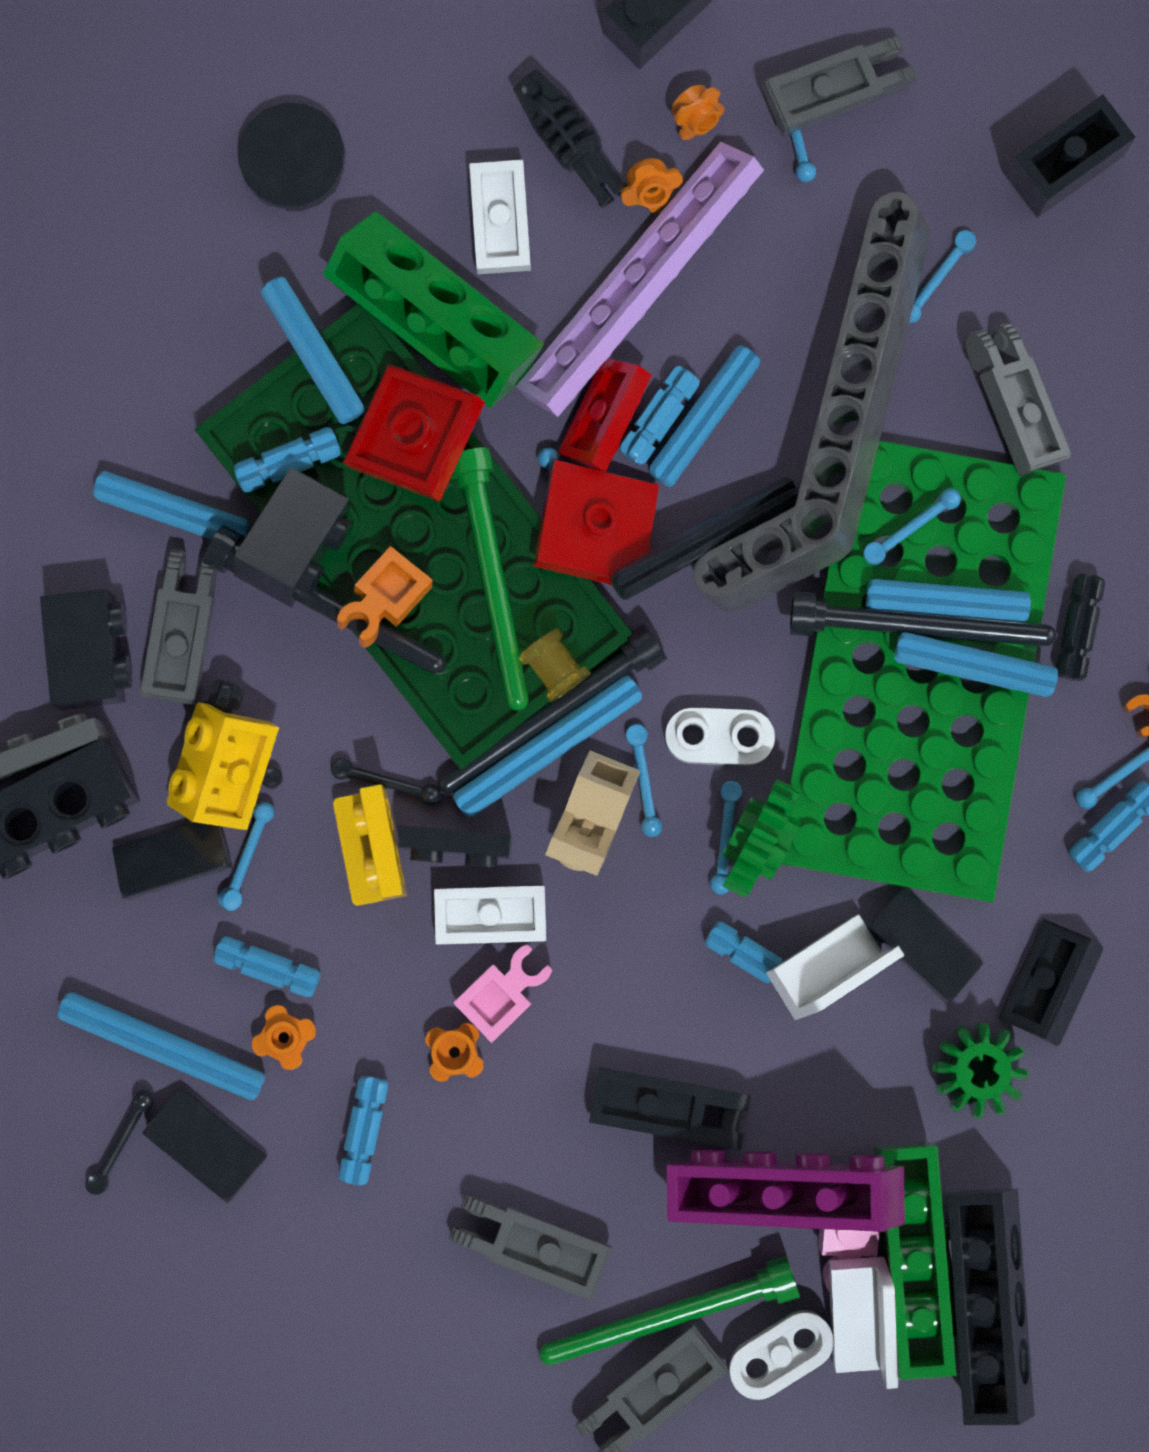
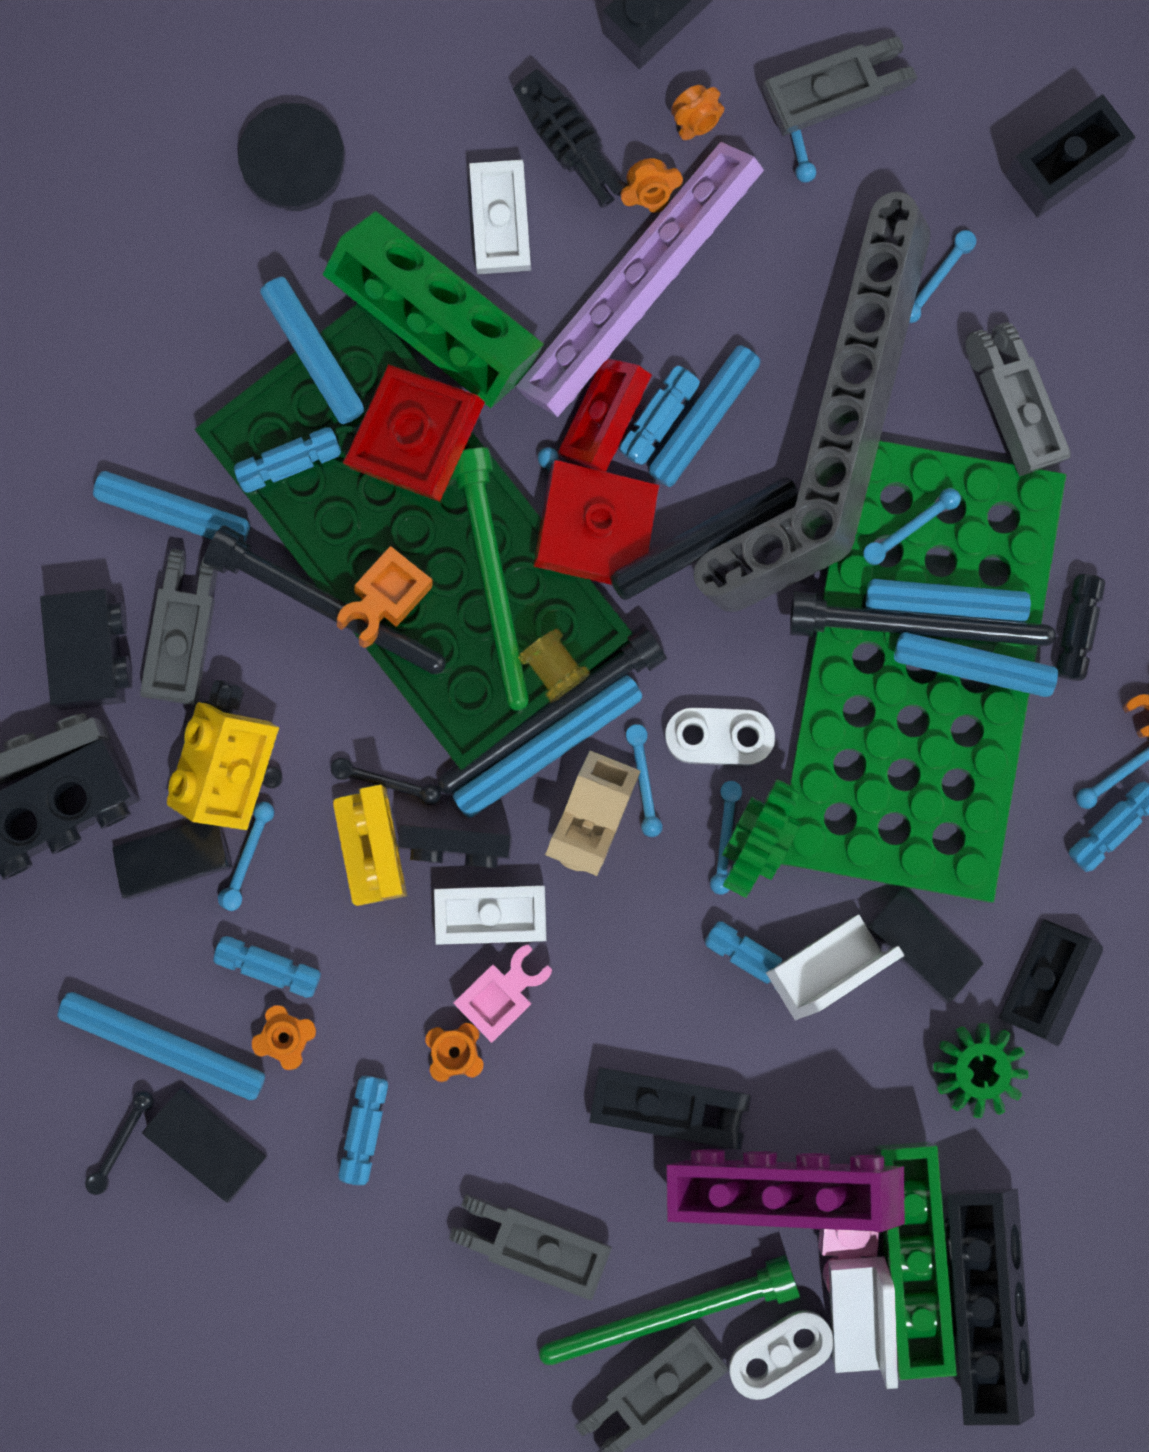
(292, 538): black brick -> none

